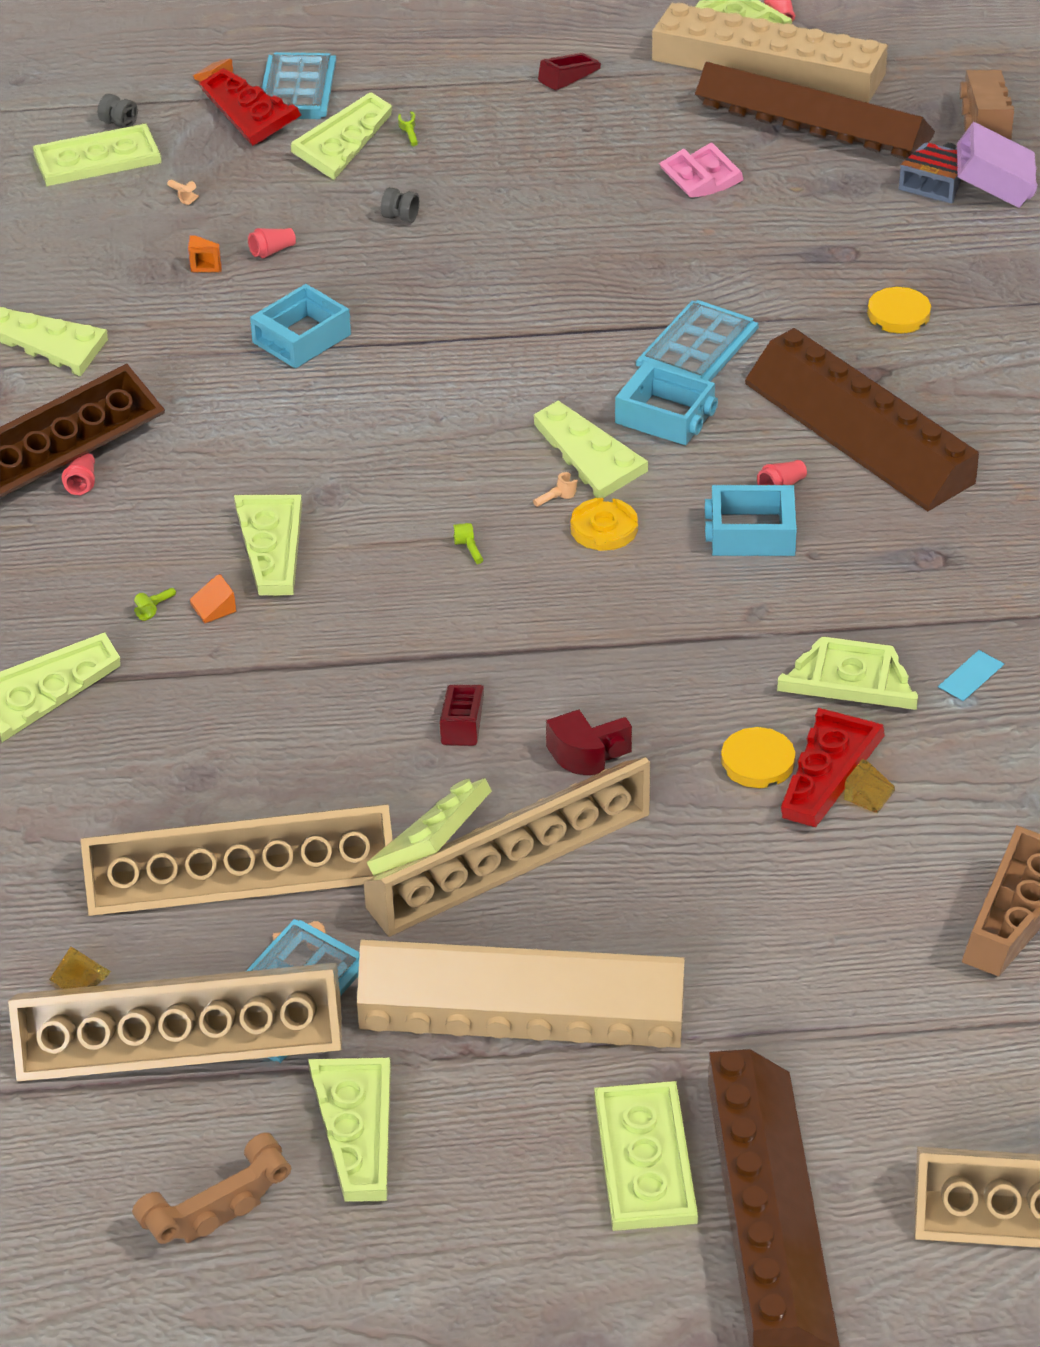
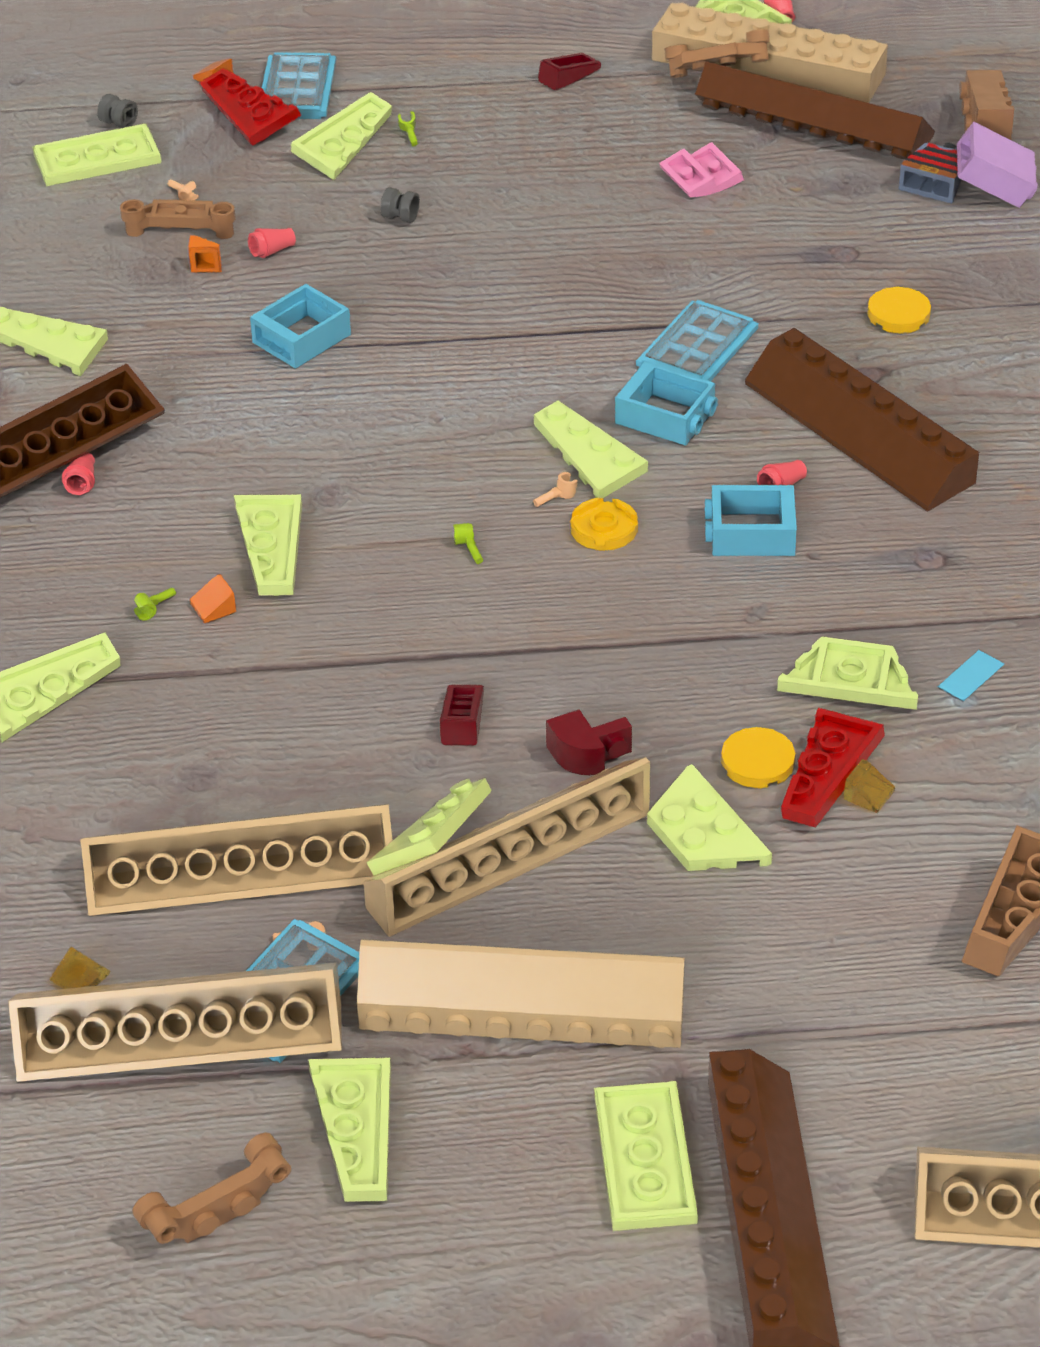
(178, 214): none -> medium nougat plate
(703, 827): none -> yellowish green wing
(727, 54): none -> medium nougat plate

